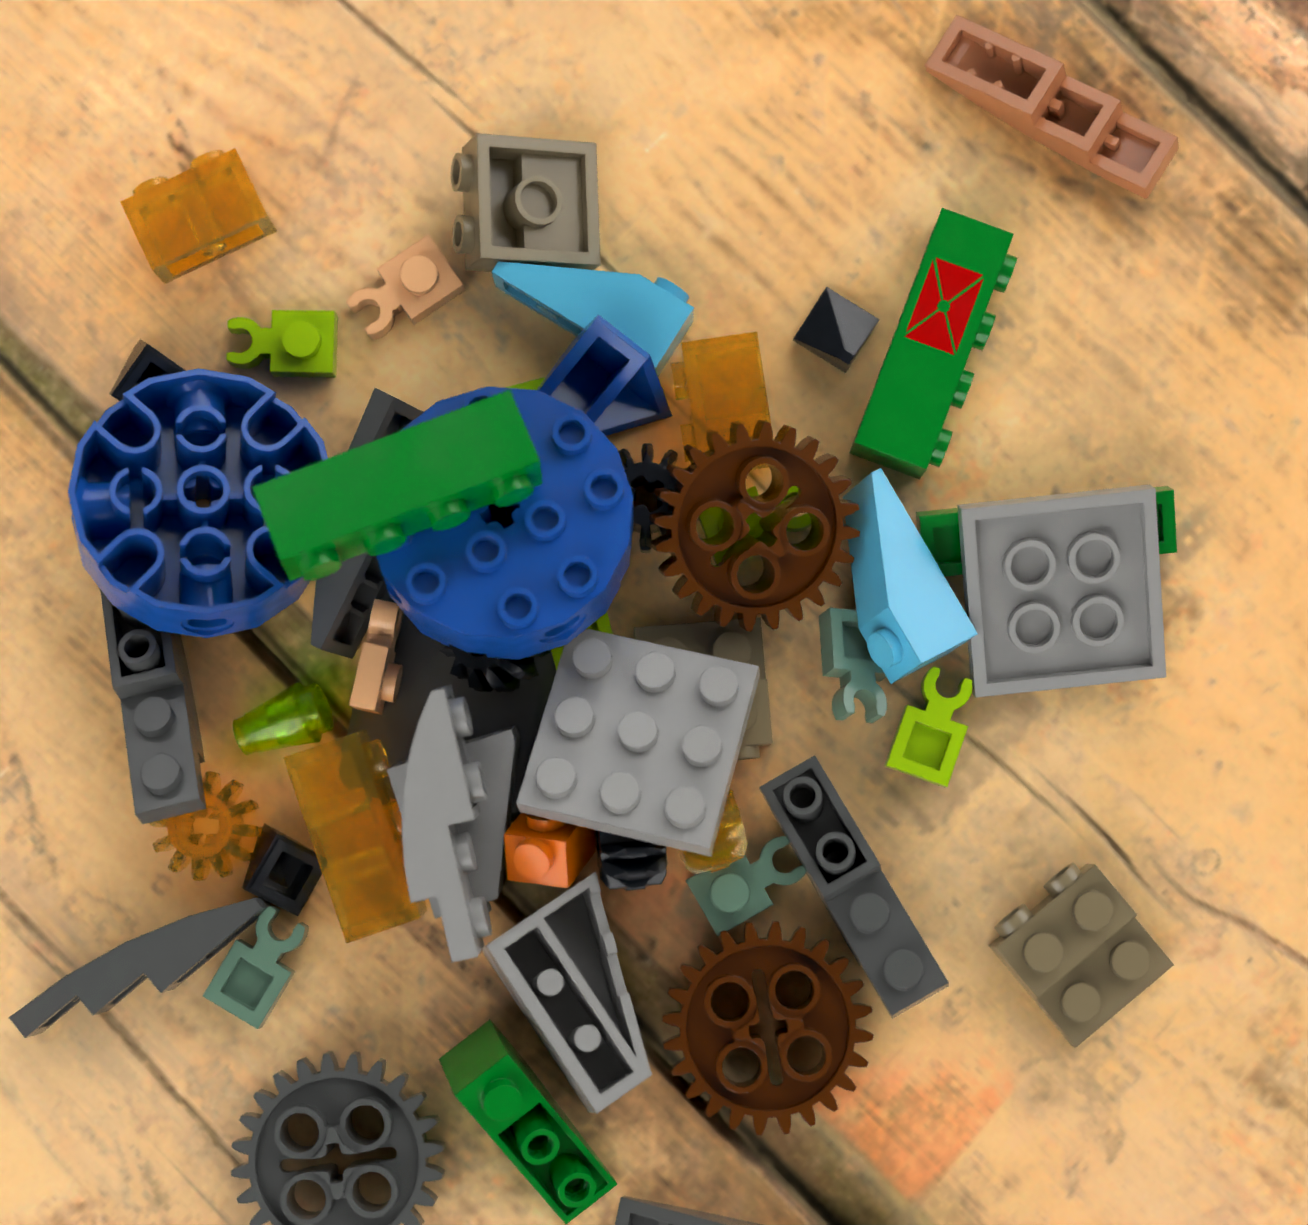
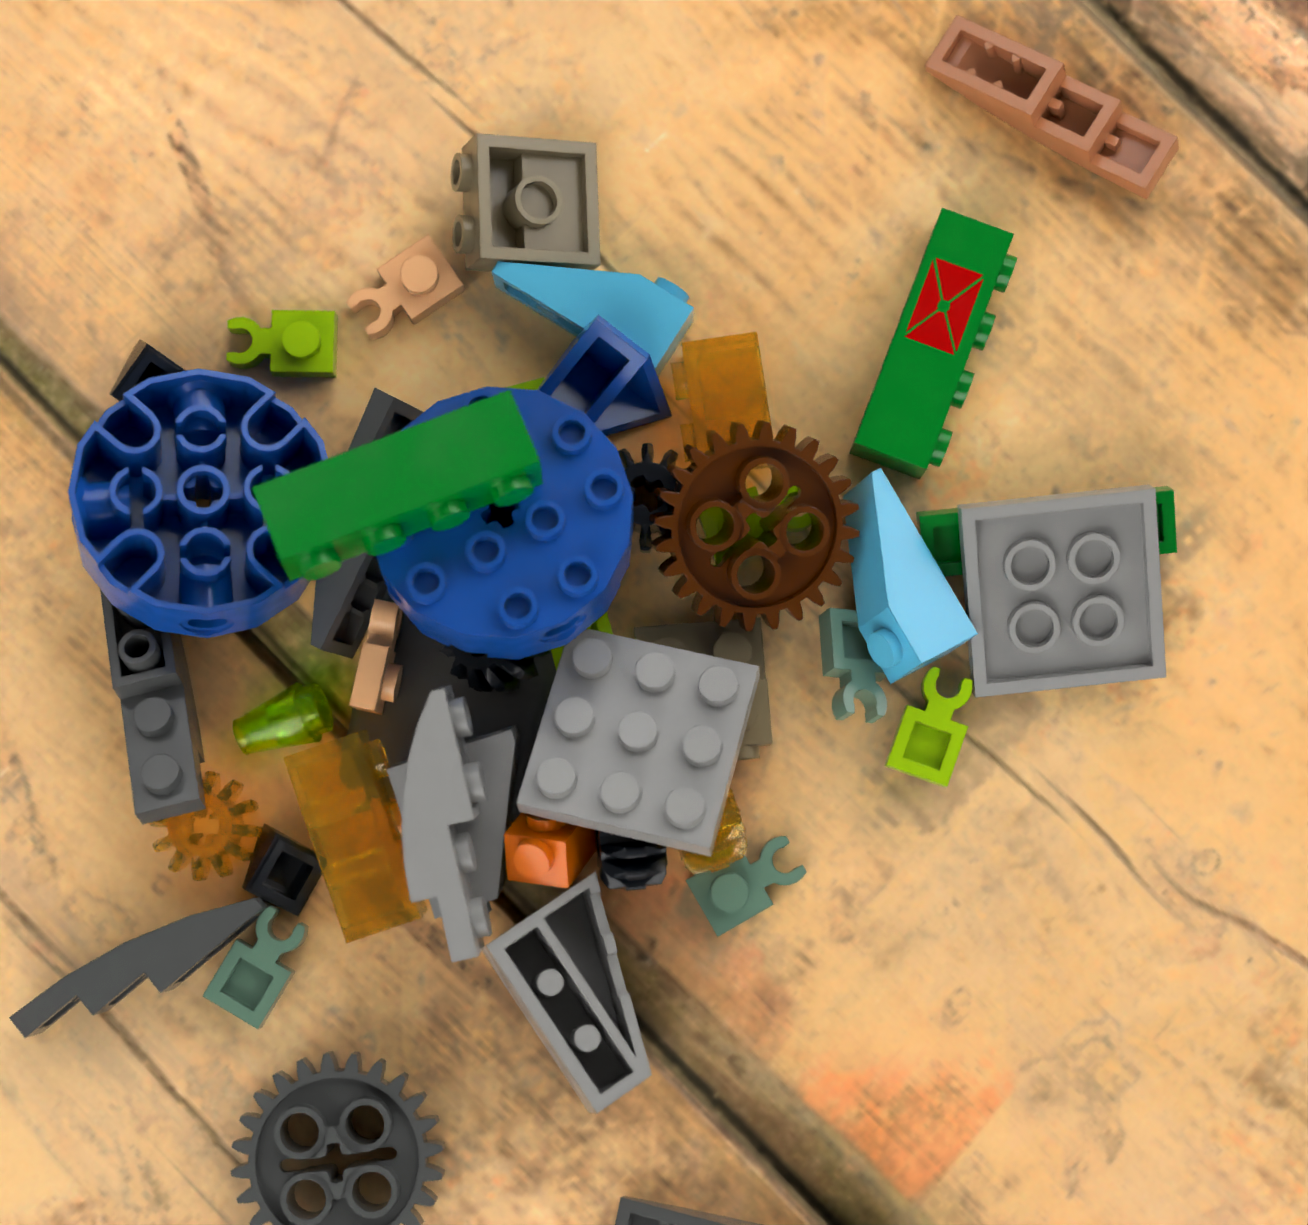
(197, 214): clear yellow brick -> none
(525, 1121): green slope -> none
(710, 1037): reddish brown gear -> none
(836, 329): black slope -> none
(853, 887): dark grey slope -> none
(1079, 951): dark tan plate -> none

